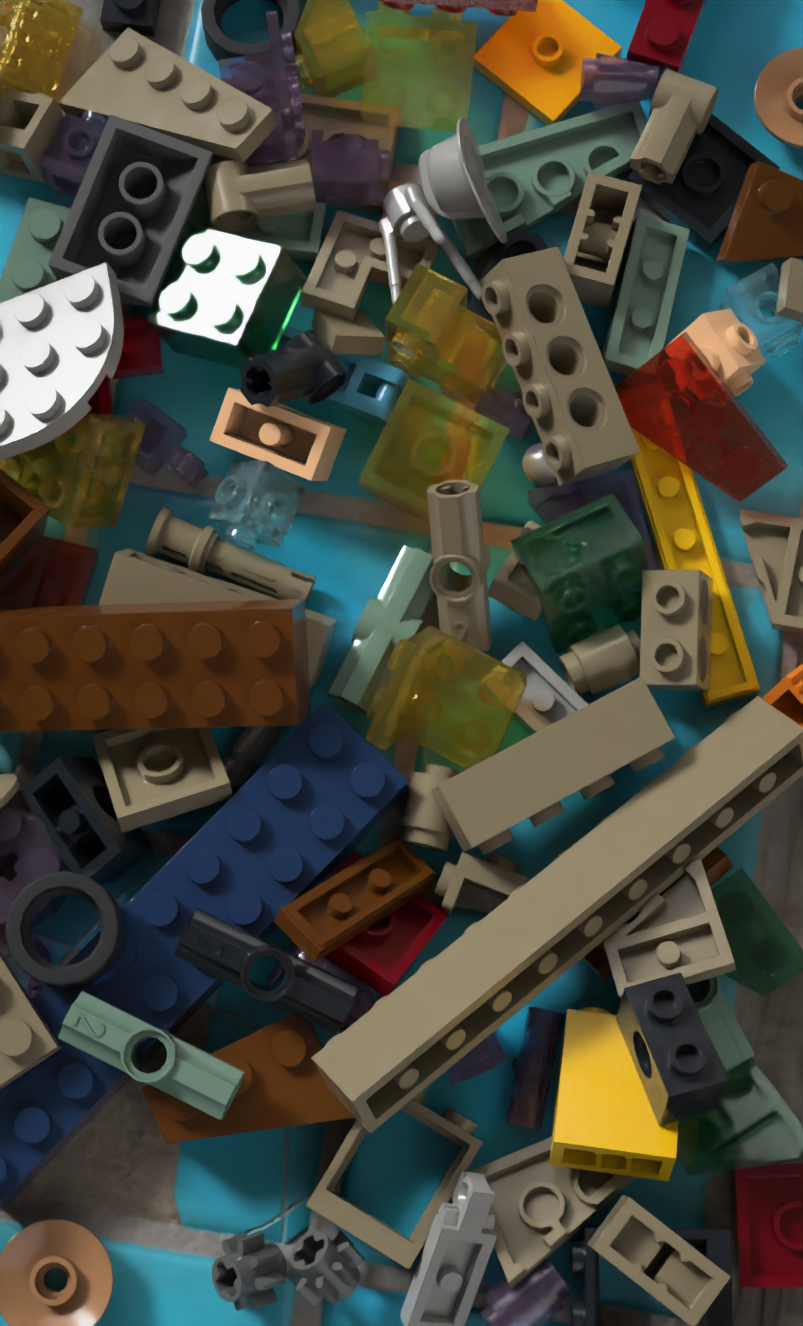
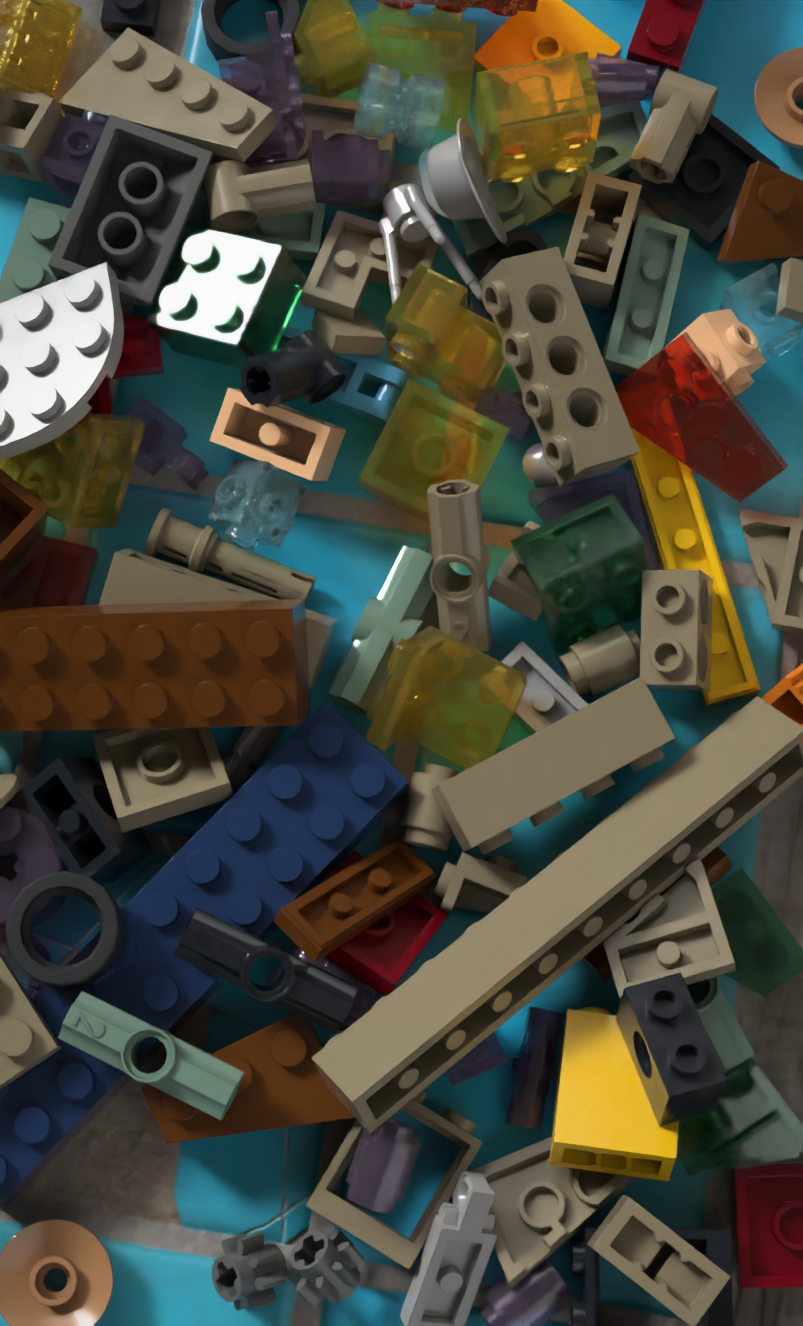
(383, 1166): none -> clear purple brick
(399, 106): none -> clear light blue wheel
(537, 117): none -> clear yellow brick

